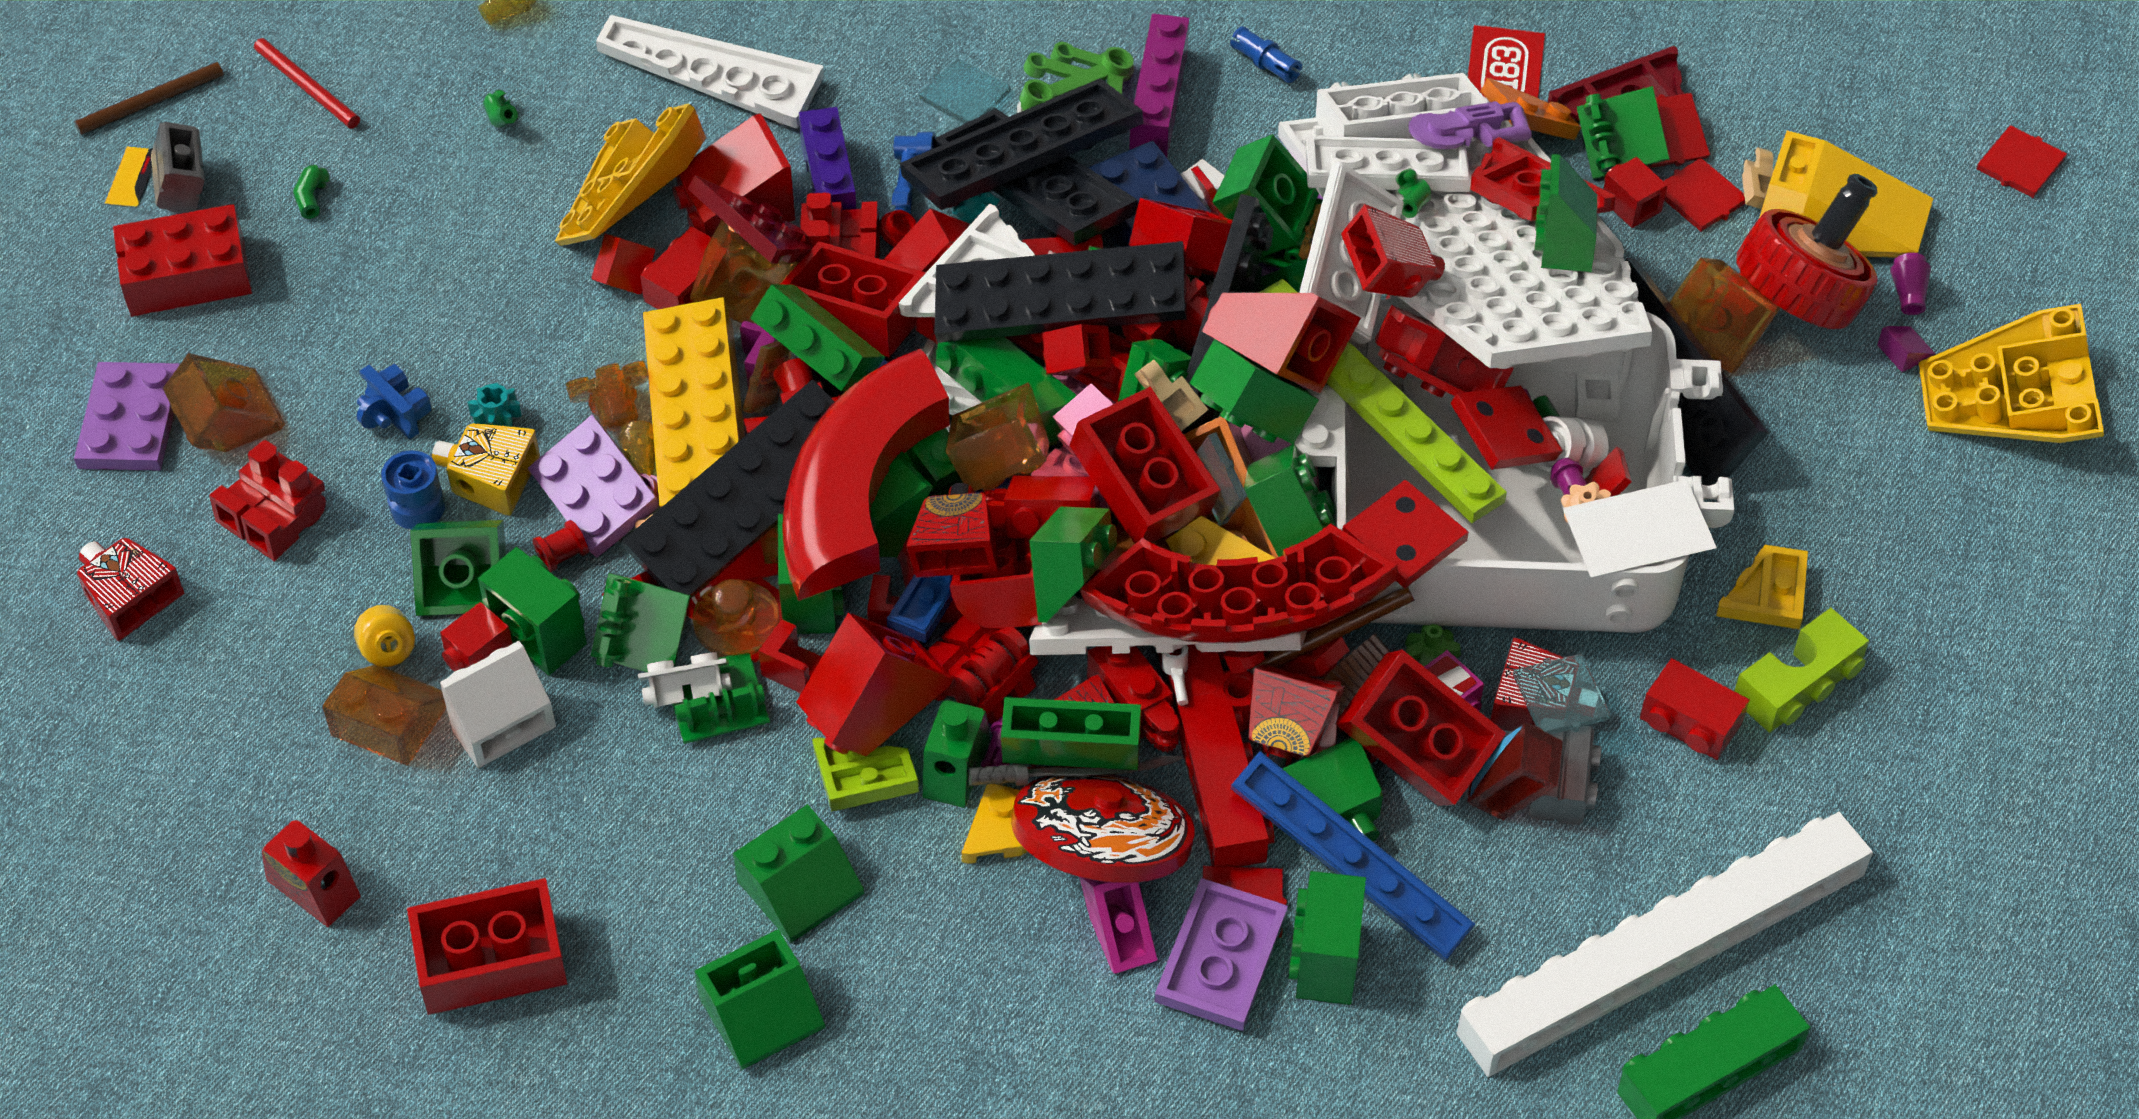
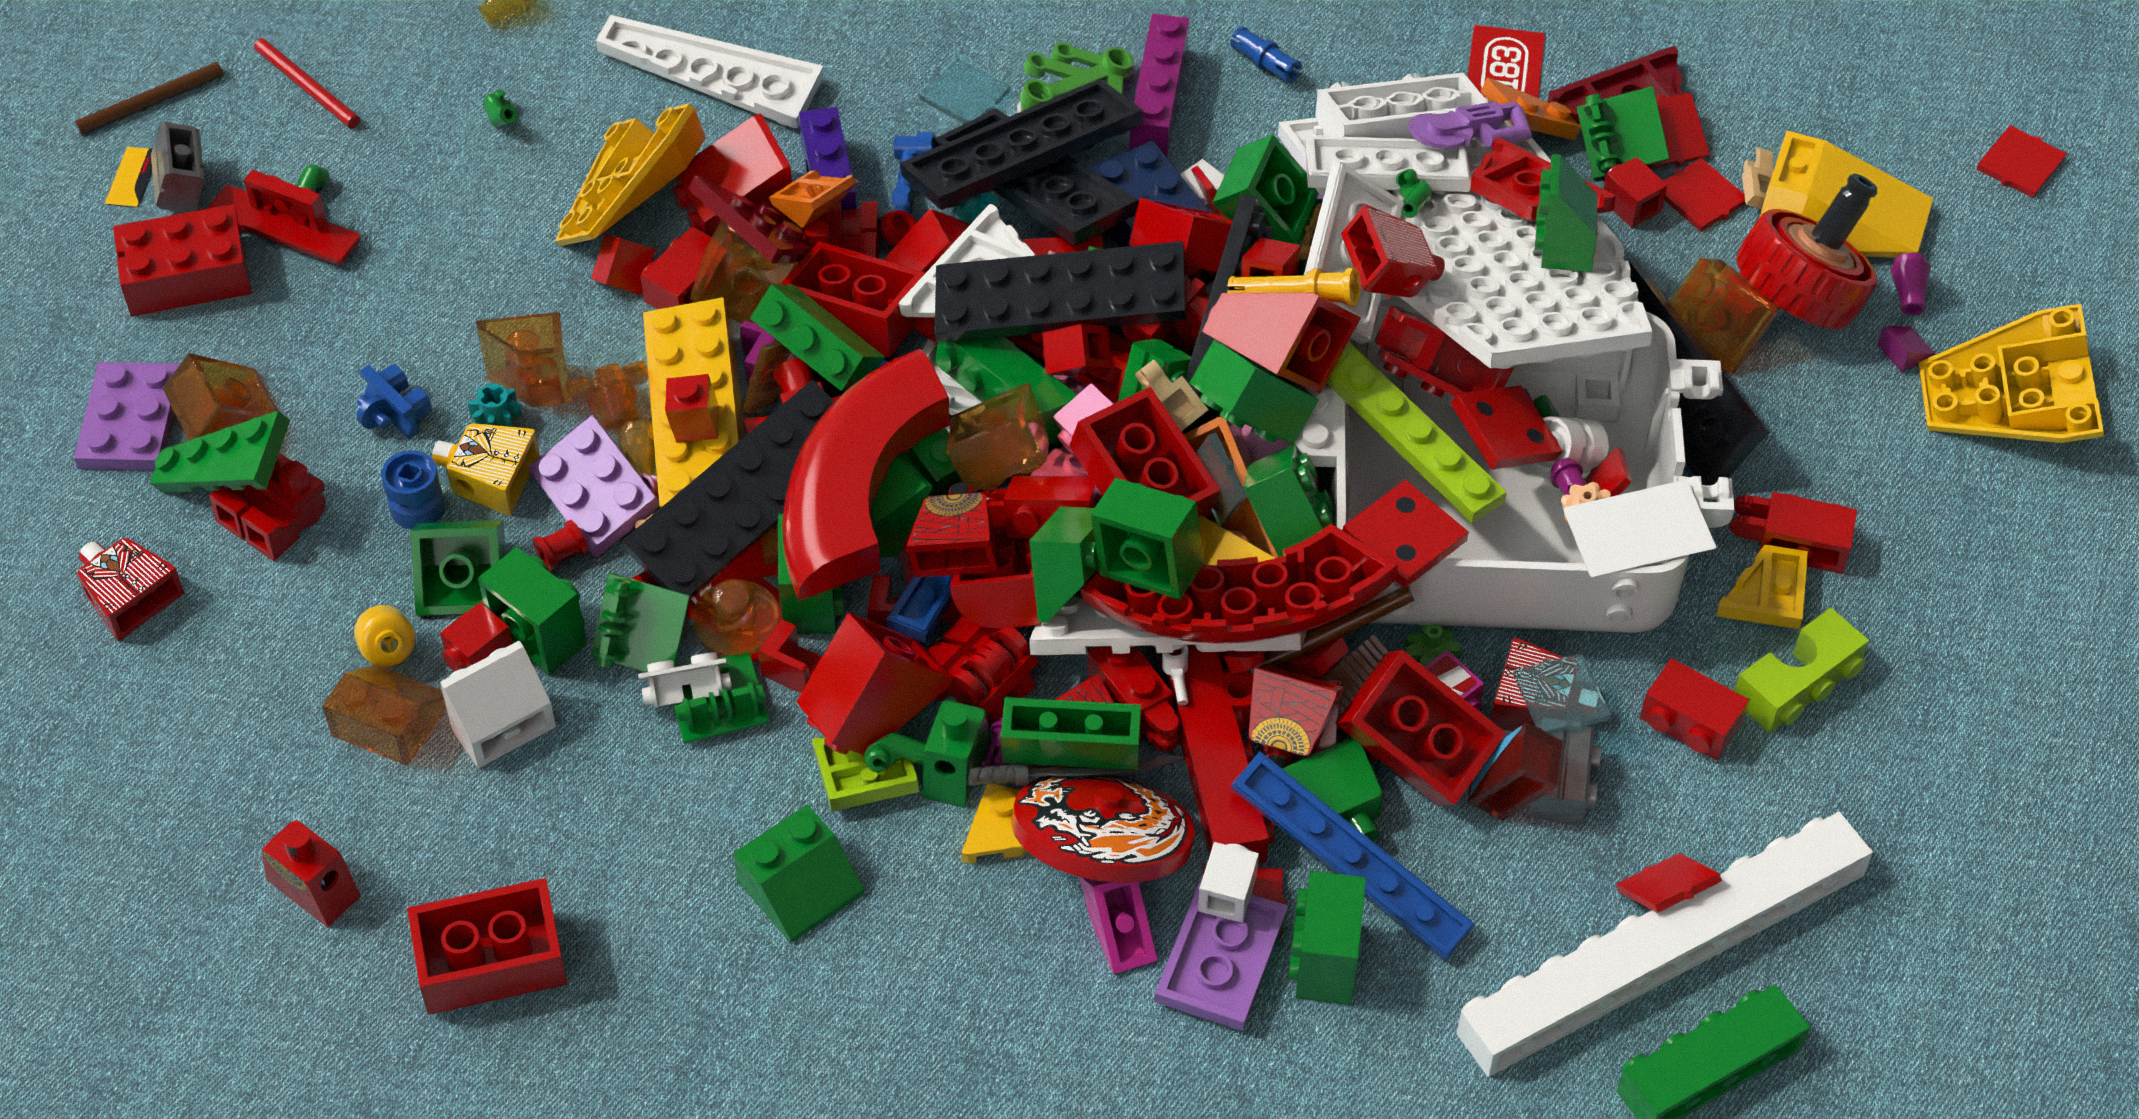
(226, 457): none -> green wing
(288, 217): none -> red bracket
(527, 356): none -> clear orange slope
(692, 408): none -> red brick
(759, 999): green slope -> none
(811, 196): none -> orange slope
(891, 749): none -> green arm
(1147, 538): none -> green brick
(1228, 881): none -> white brick
(1271, 258): none -> red brick
(1330, 286): none -> yellow pin
(1668, 882): none -> red piece
(1798, 524): none -> red hinge

